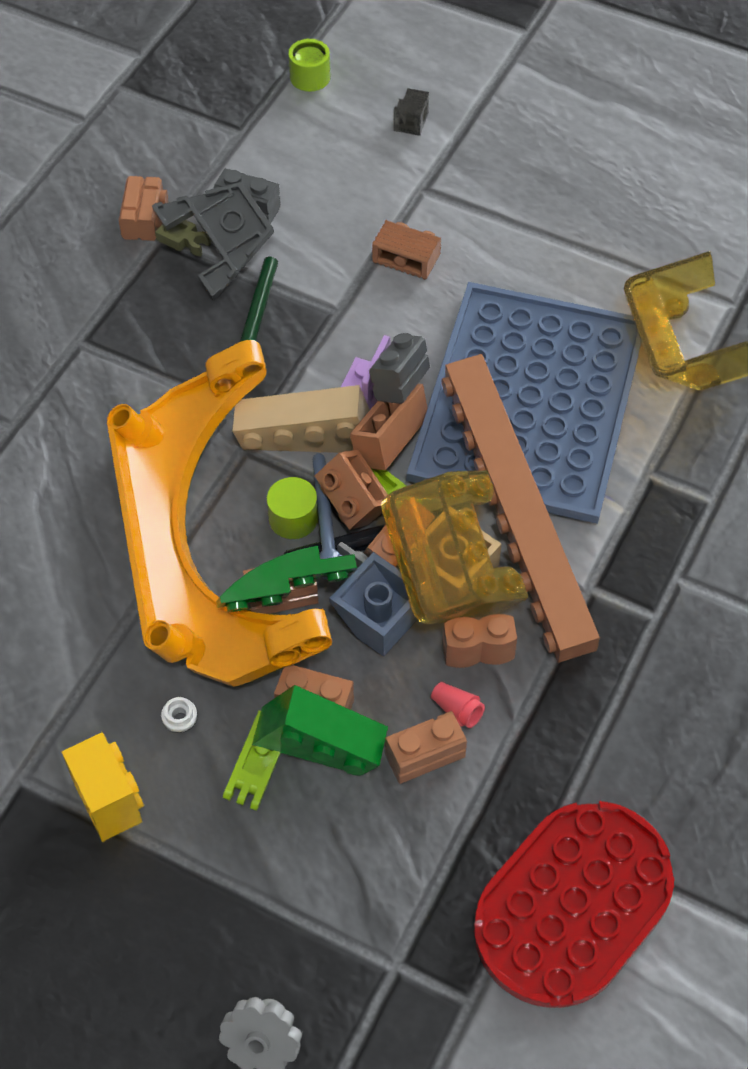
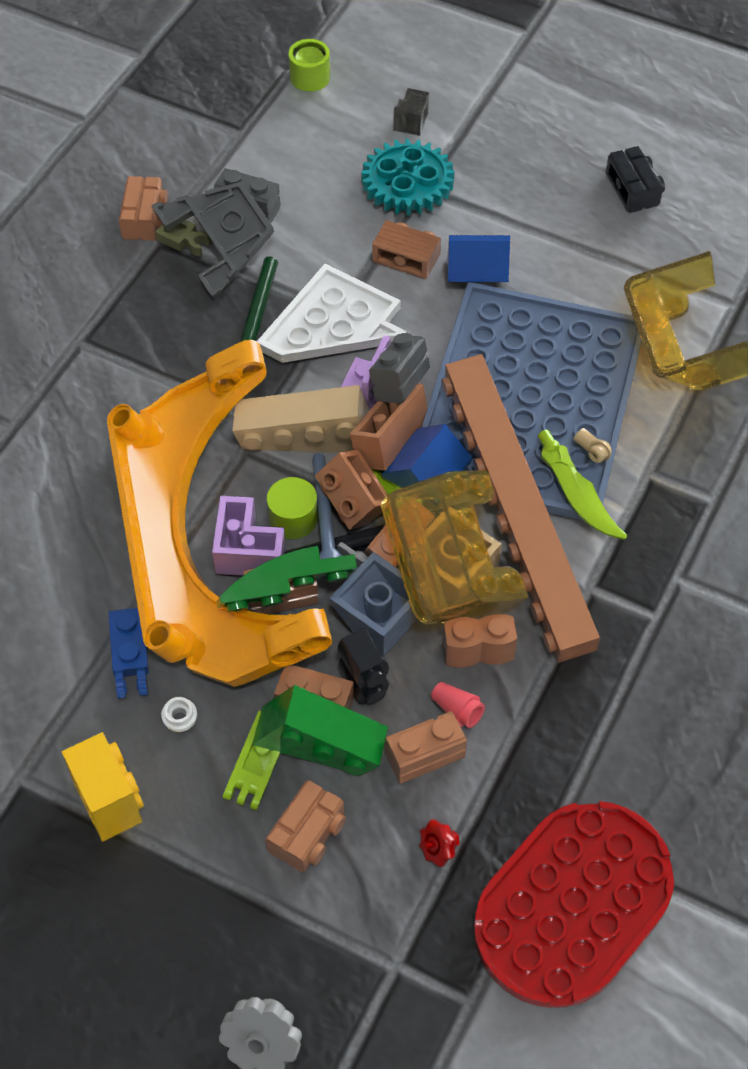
(128, 650): none -> blue hinge
(238, 540): none -> lavender brick
(306, 827): none -> nougat brick
(330, 318): none -> white wing
(364, 666): none -> black brick
(407, 176): none -> teal gear
(426, 455): none -> blue slope
(438, 842): none -> red piece
(478, 258): none -> blue slope
(576, 488): none -> lime sword
(598, 449): none -> tan arm
(635, 179): none -> black brick

